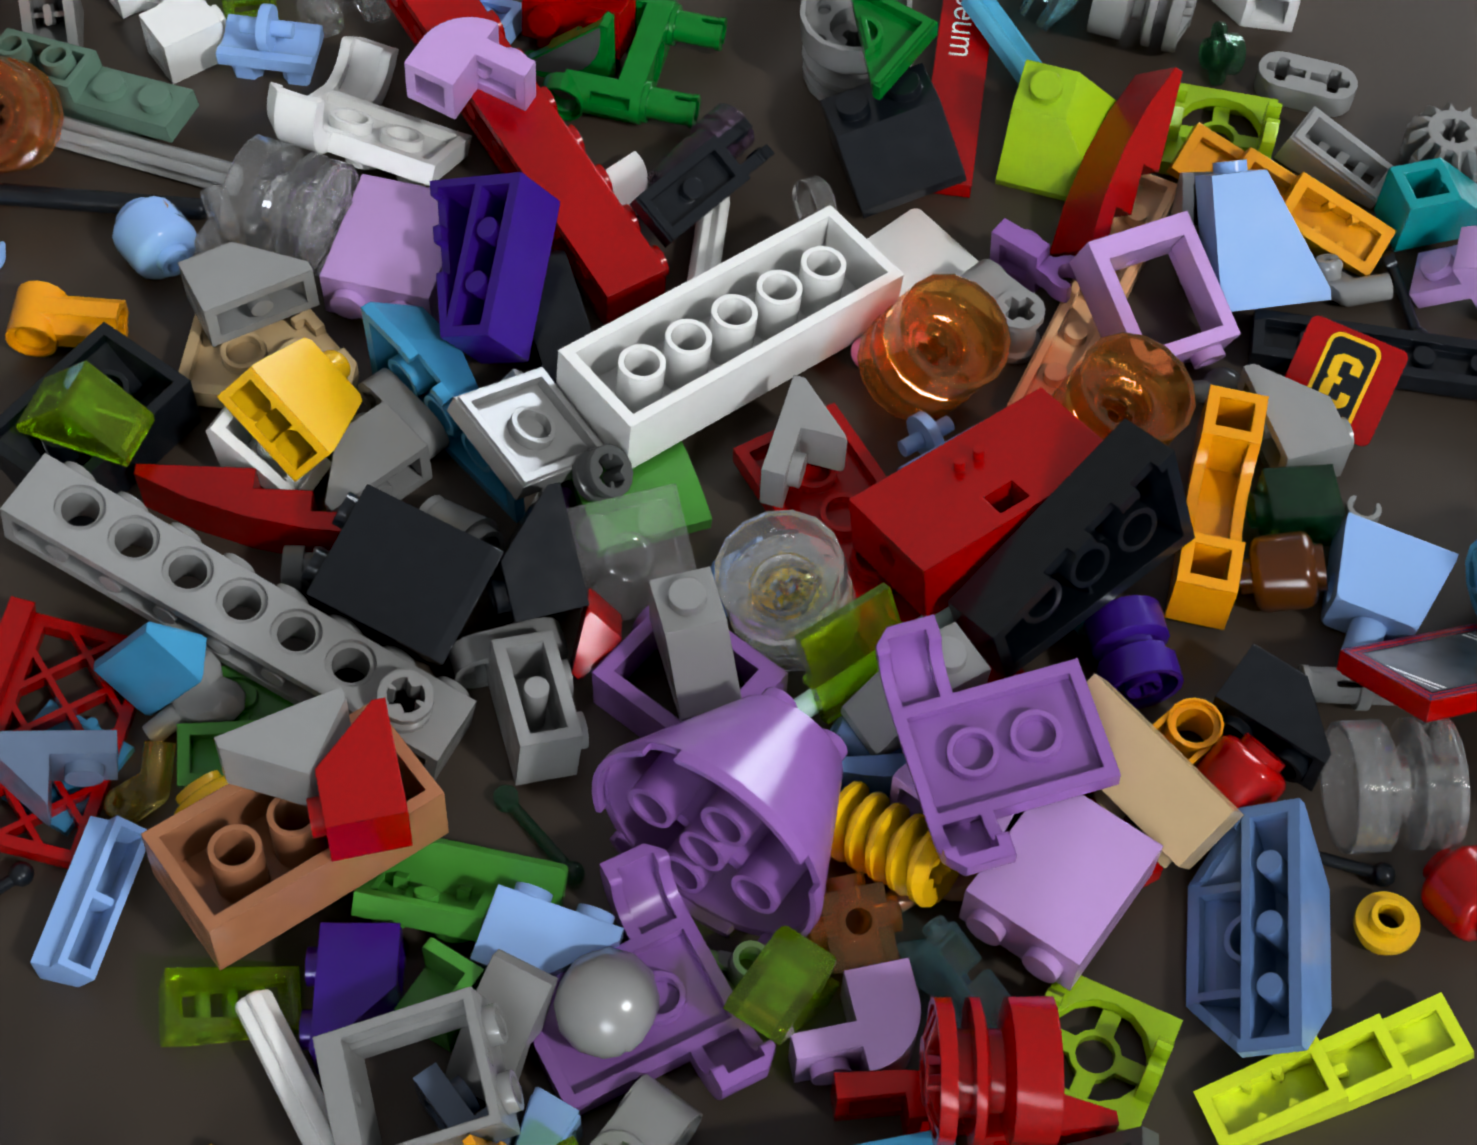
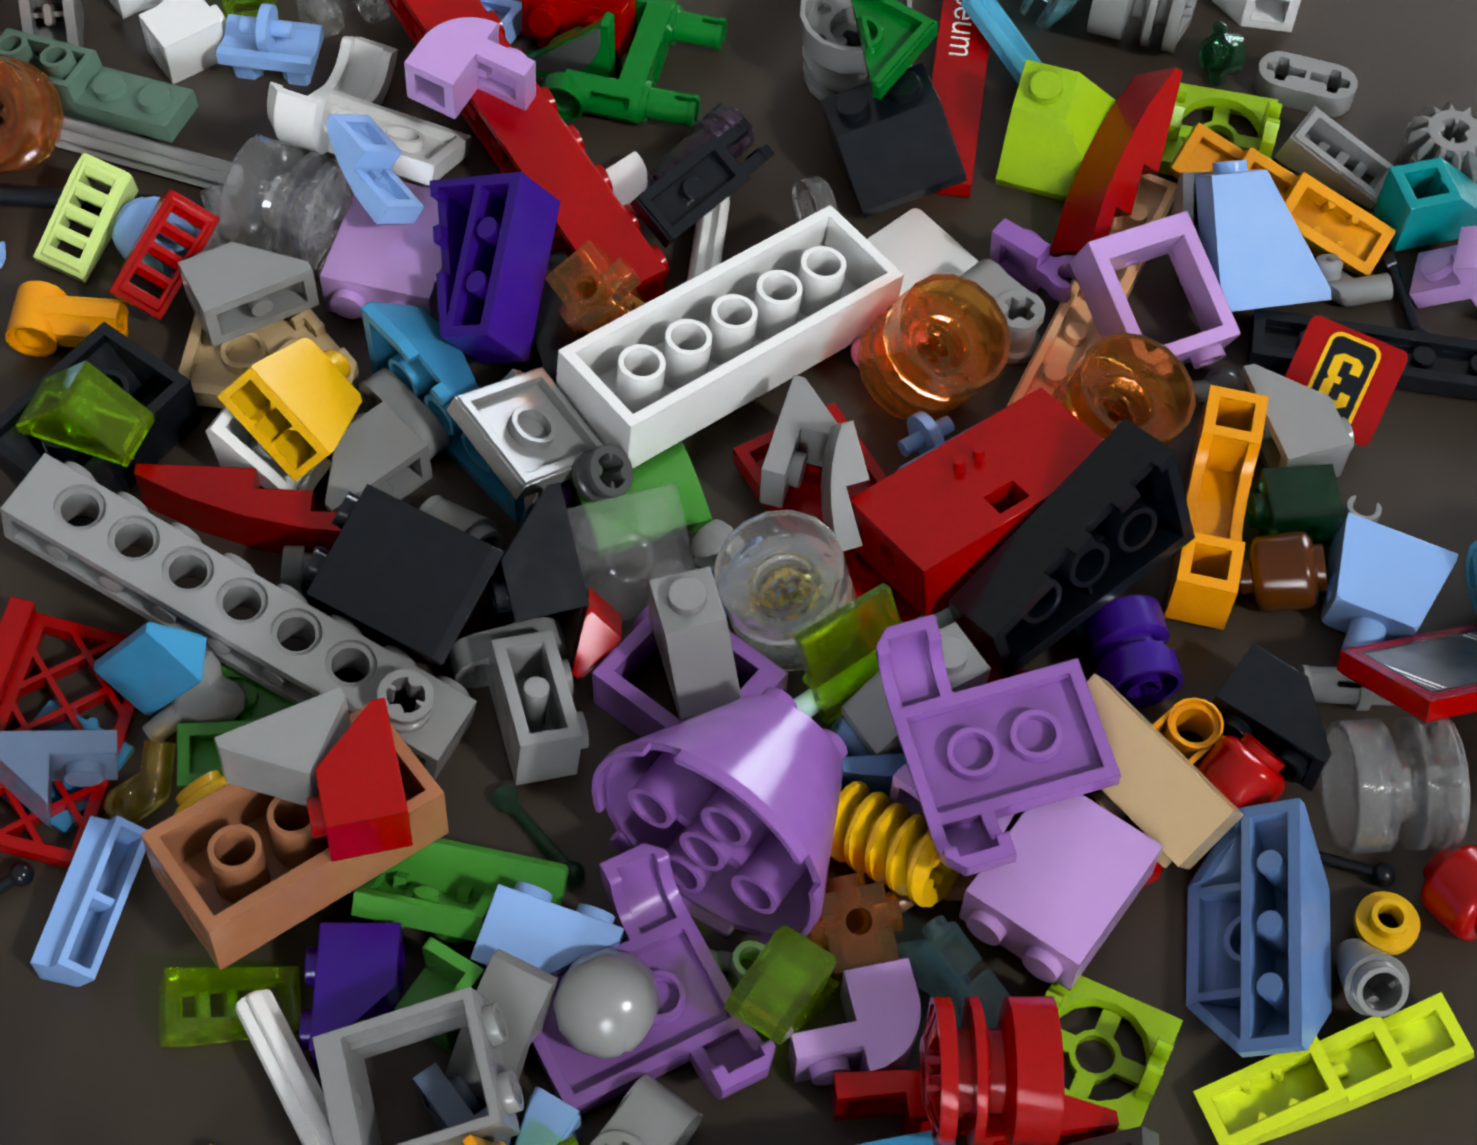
(76, 191): none -> yellowish green slope
(188, 211): none -> red slope
(367, 164): none -> light blue slope
(594, 288): none -> clear orange brick
(708, 543): none -> light grey hinge
(842, 467): none -> light grey slope
(1371, 978): none -> light grey cone

